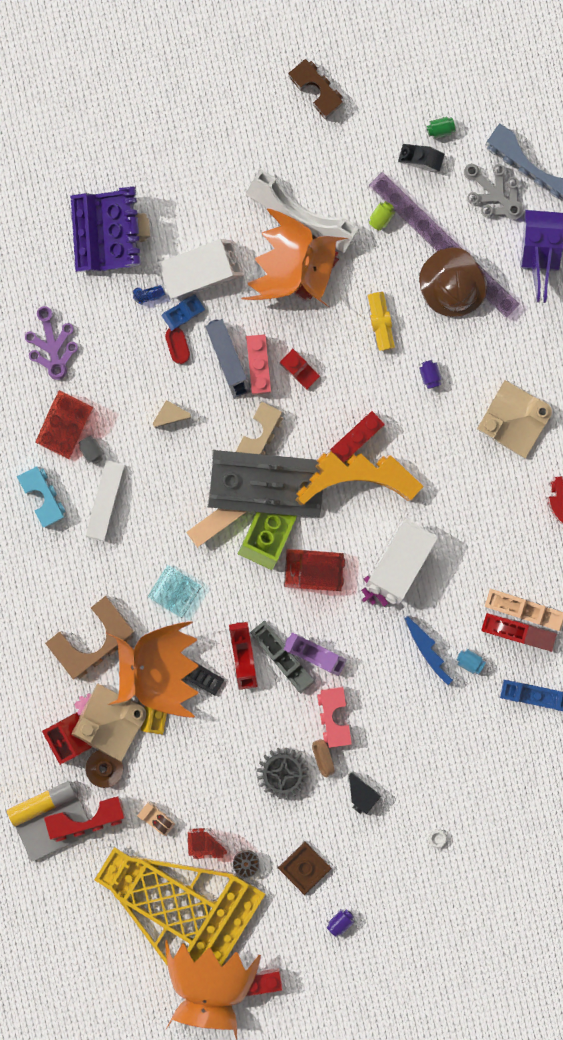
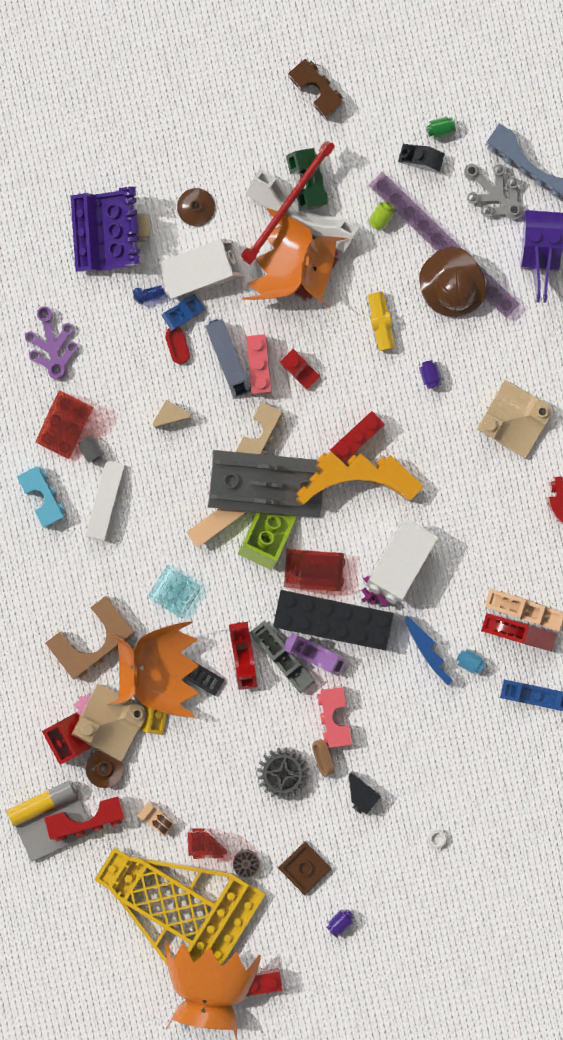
(202, 214): none -> reddish brown dish
(250, 255): none -> red hinge
(314, 193): none -> dark green arch
(333, 620): none -> black brick

